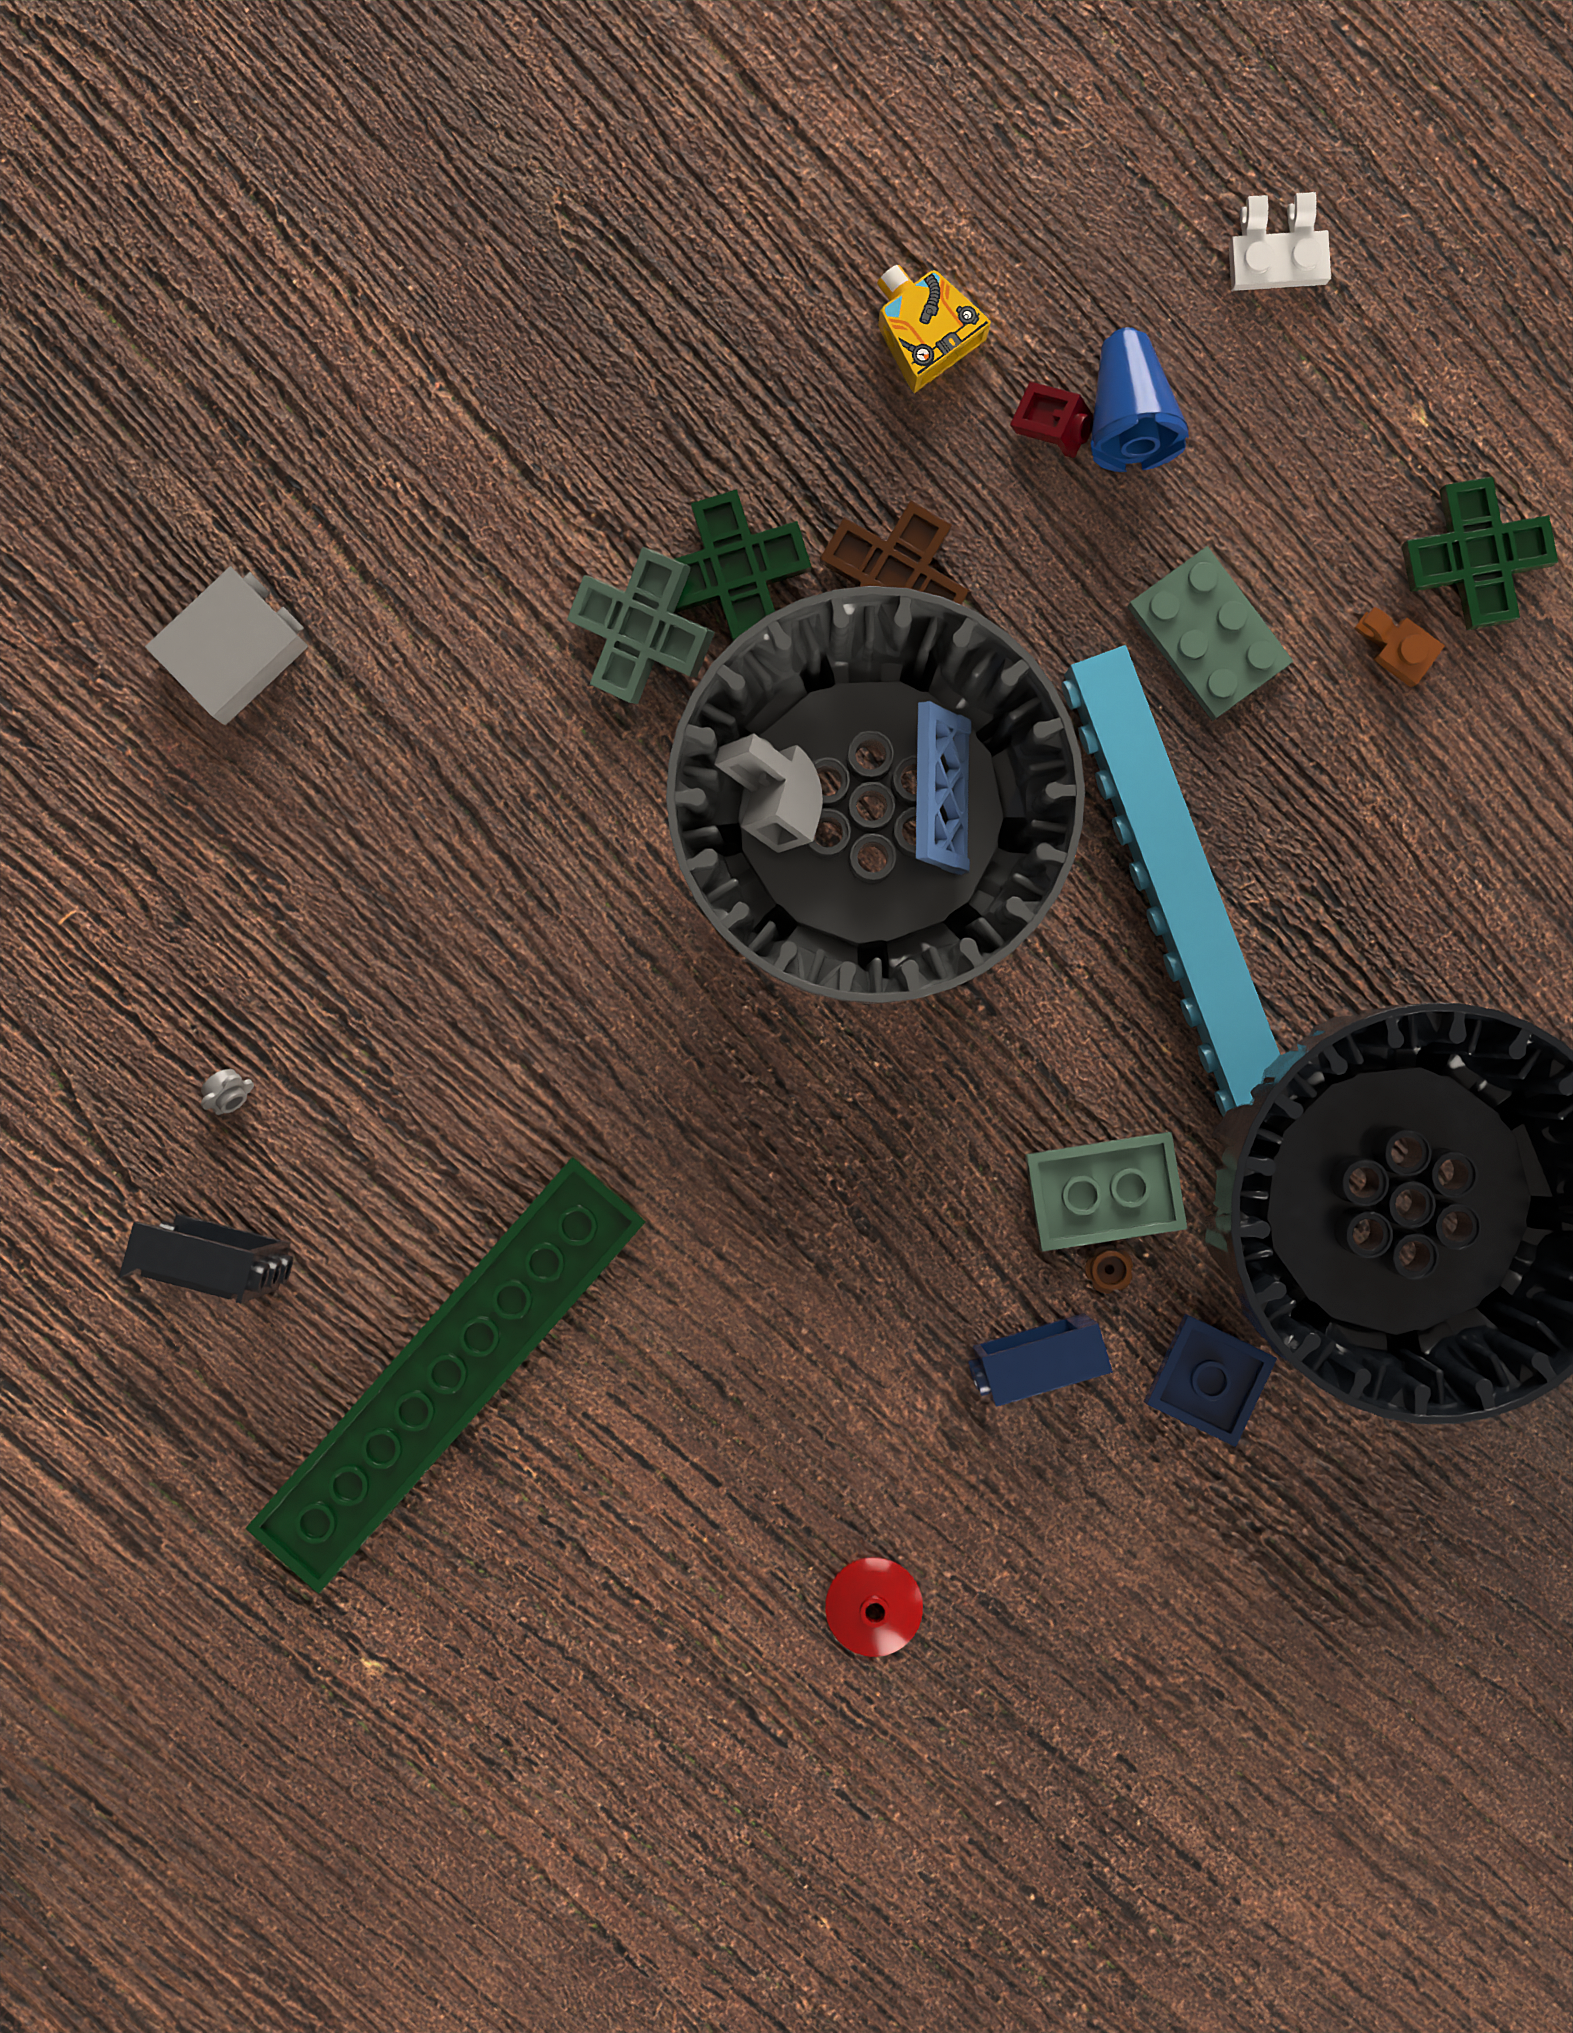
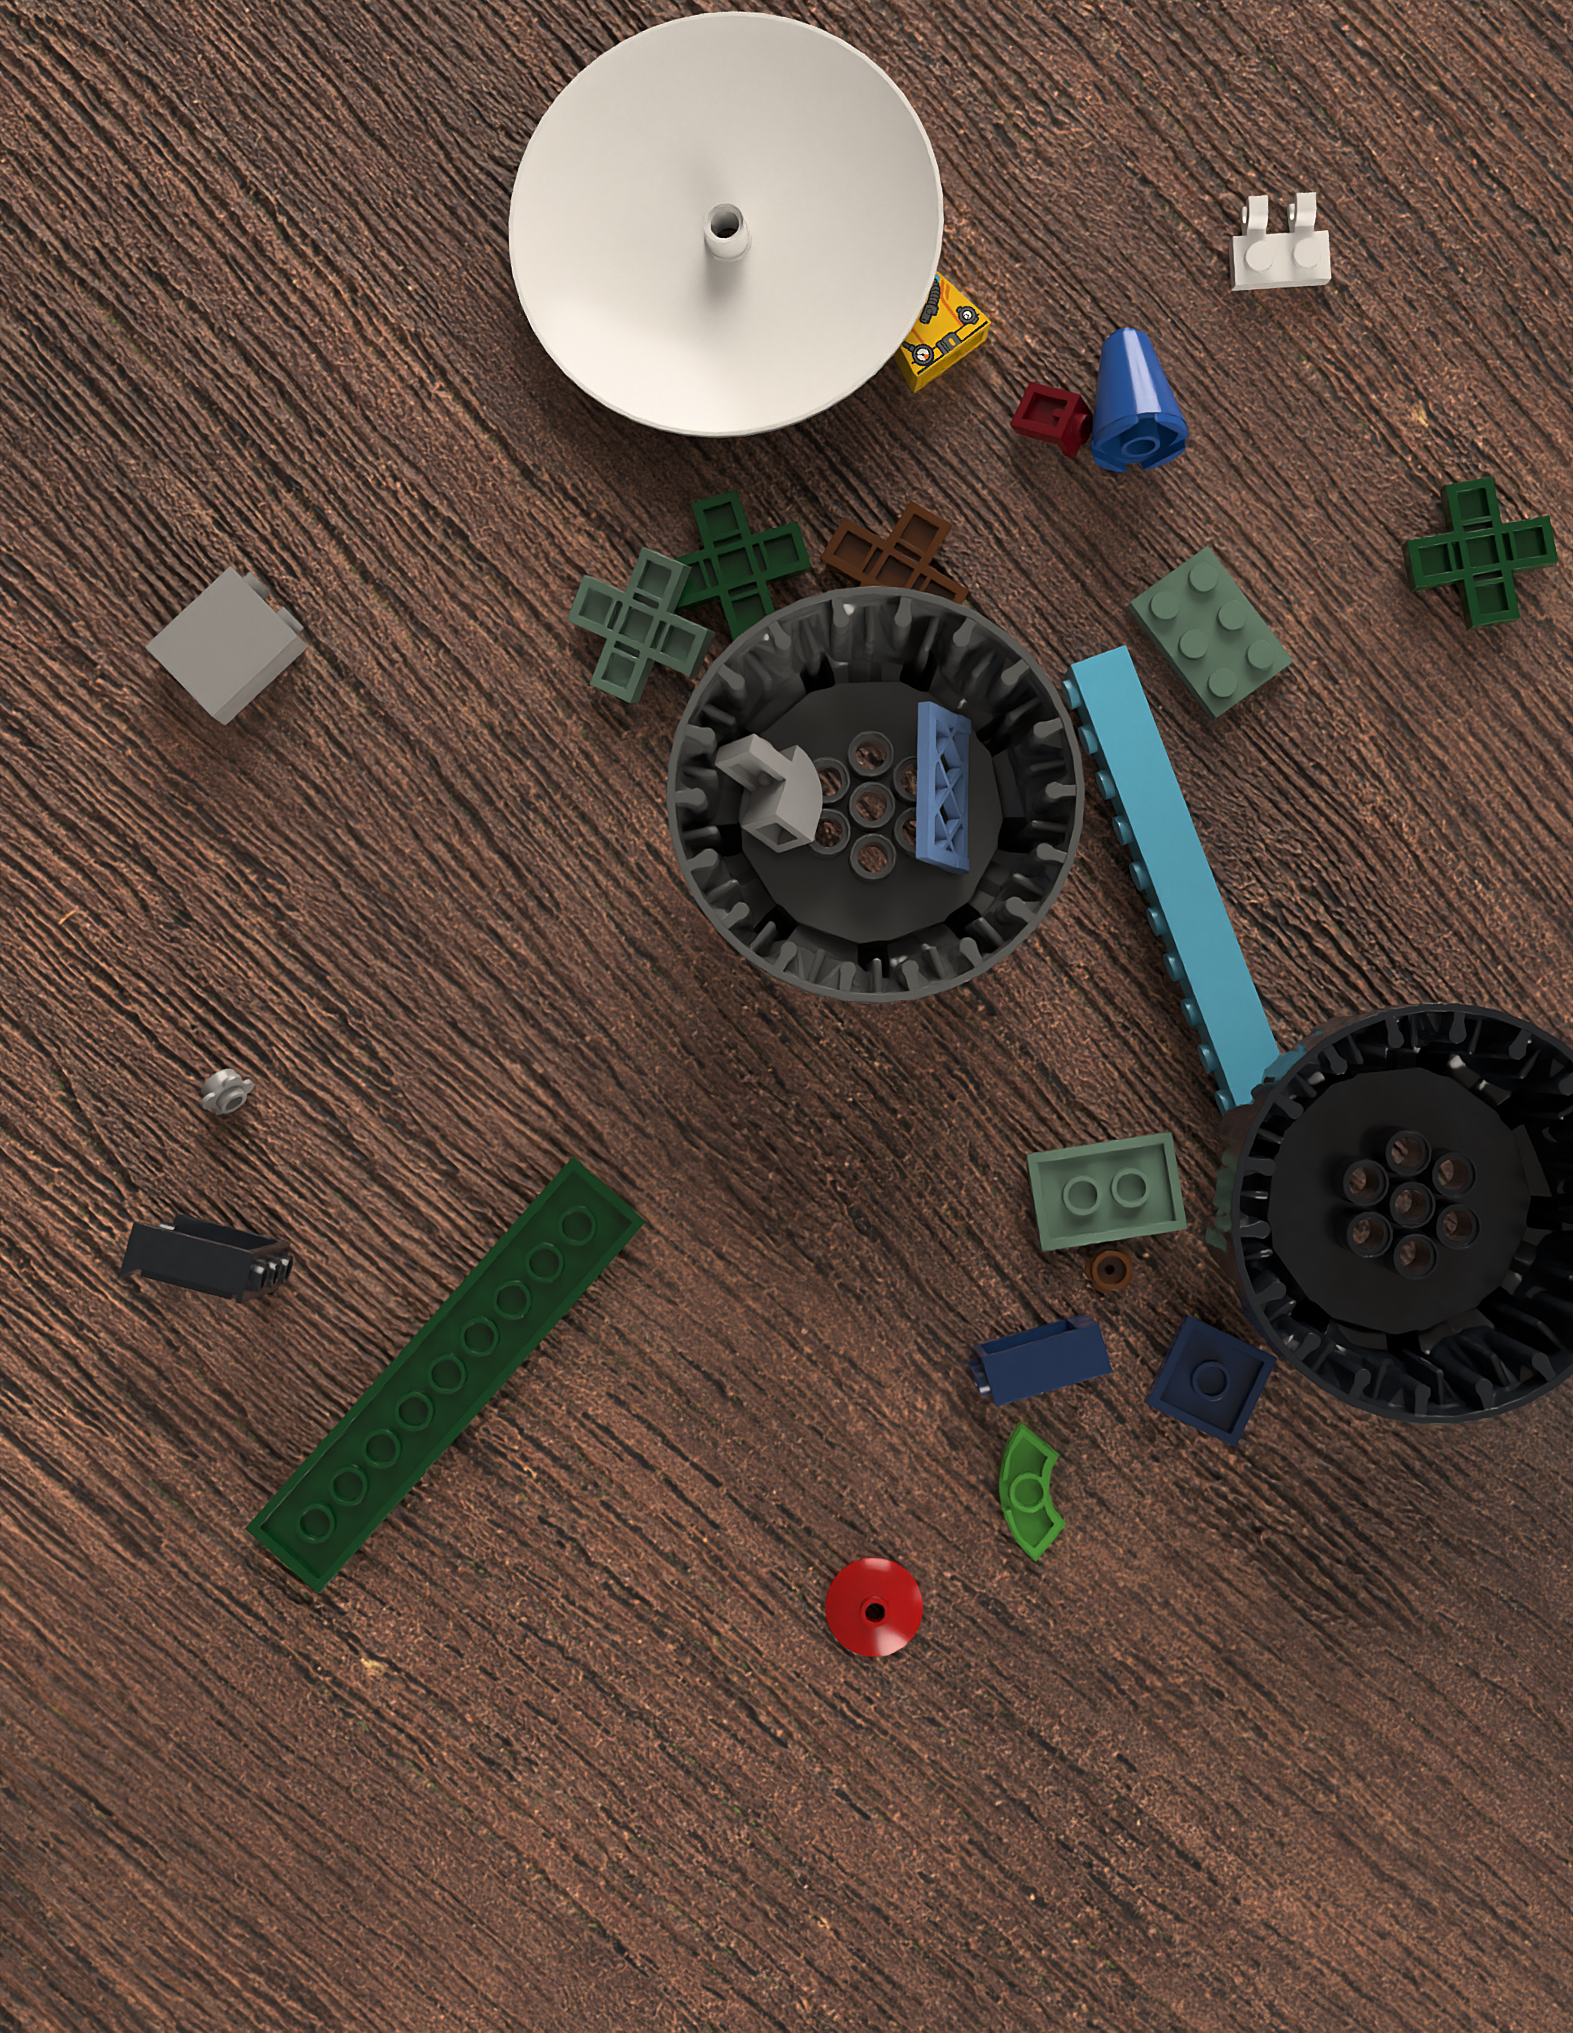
(705, 133): none -> white dish
(1025, 1491): none -> bright green tile
(1404, 648): dark orange plate -> none

